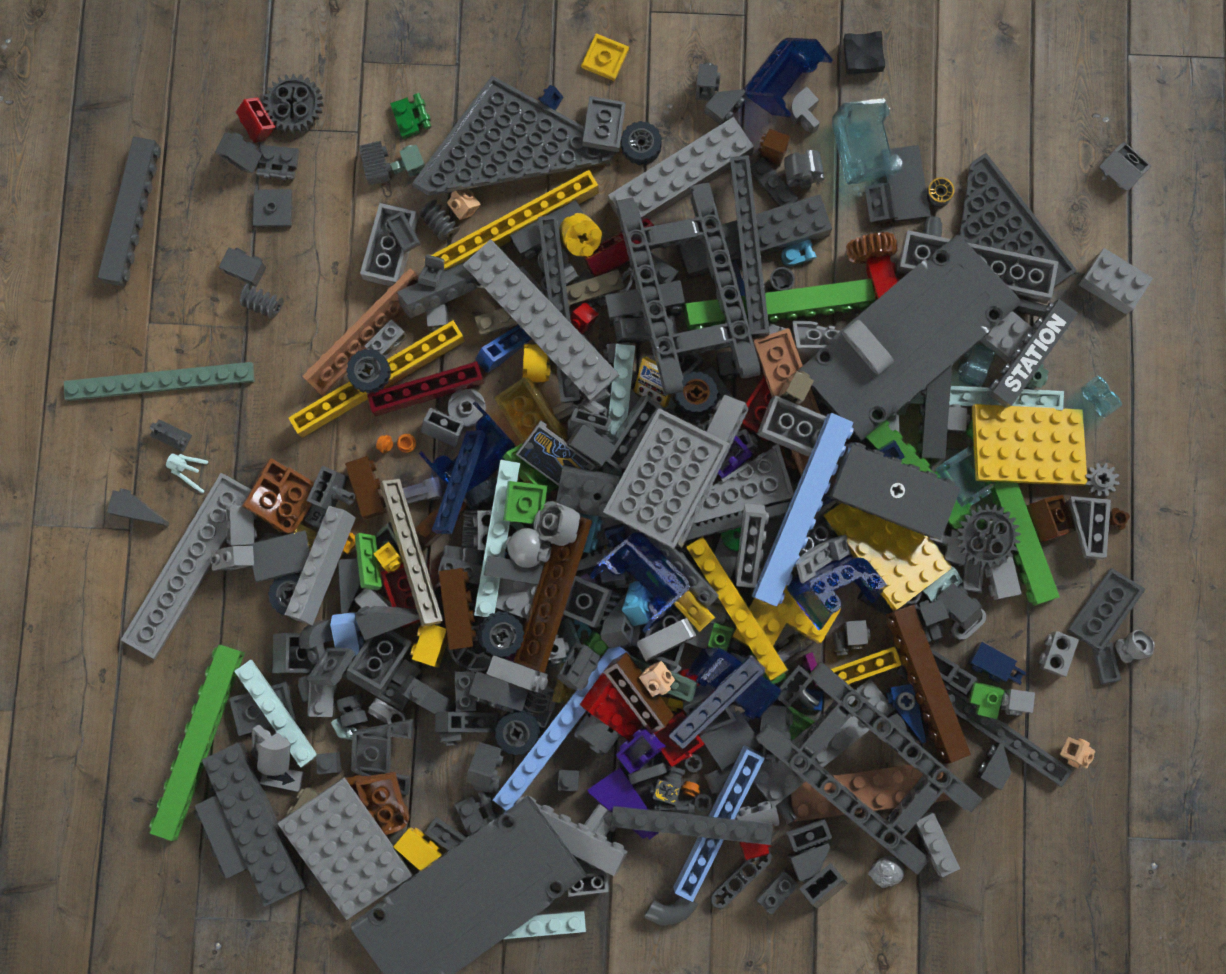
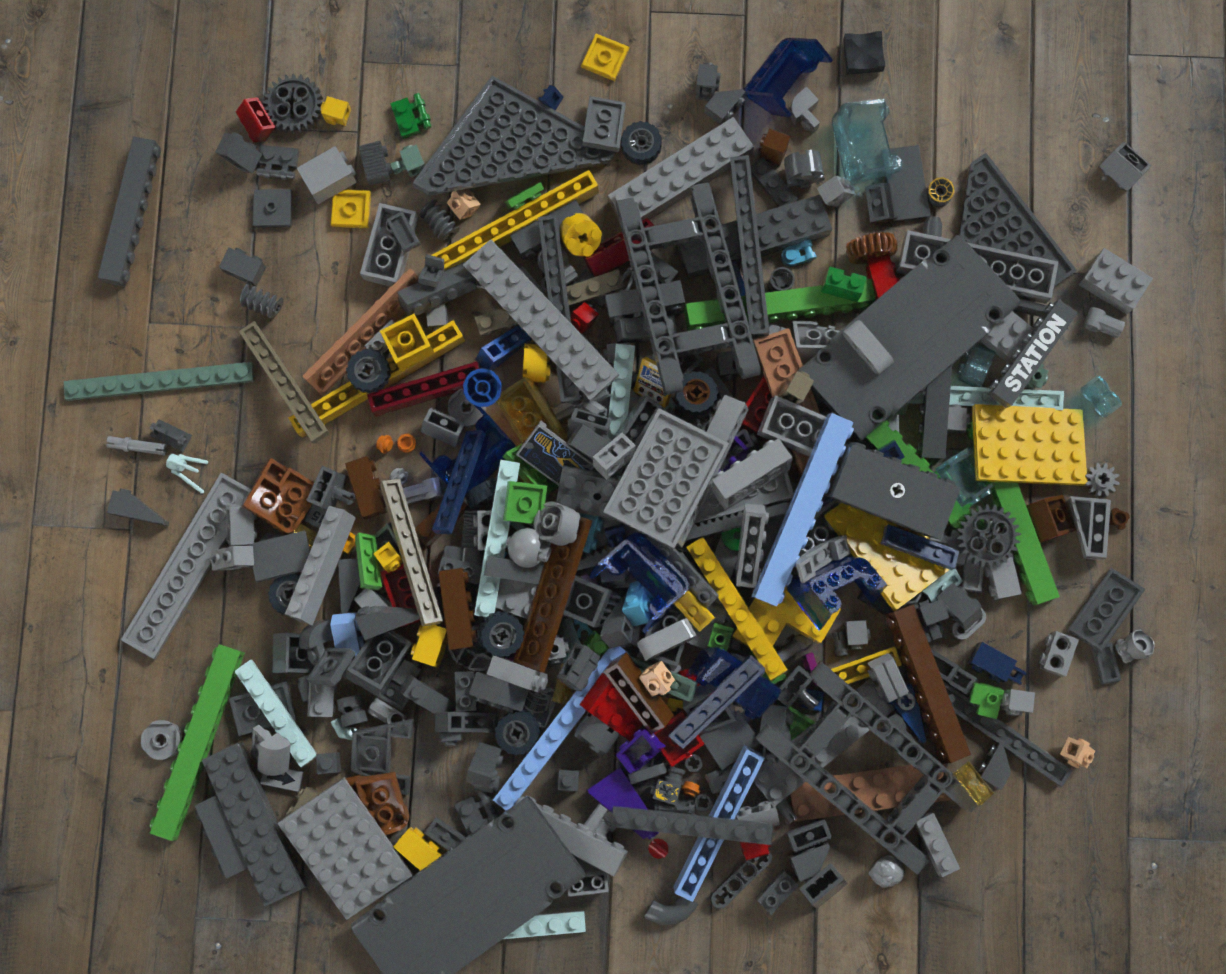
(128, 444): none -> light grey pin
(153, 731): none -> light grey plate
(284, 382): none -> dark tan plate
(327, 174): none -> light grey brick
(335, 111): none -> yellow brick
(351, 209): none -> yellow tile
(399, 474): none -> light grey plate
(407, 342): none -> yellow brick
(482, 387): none -> blue cylinder
(518, 199): none -> bright green plate
(614, 455): none -> light grey brick
(658, 848): none -> red plate
(751, 474): none -> light grey brick
(836, 191): none -> light grey brick
(843, 286): none -> green brick
(887, 677): none -> light grey brick
(919, 547): none -> dark blue plate
(973, 783): none -> clear yellow plate
(1098, 321): none -> light grey piece

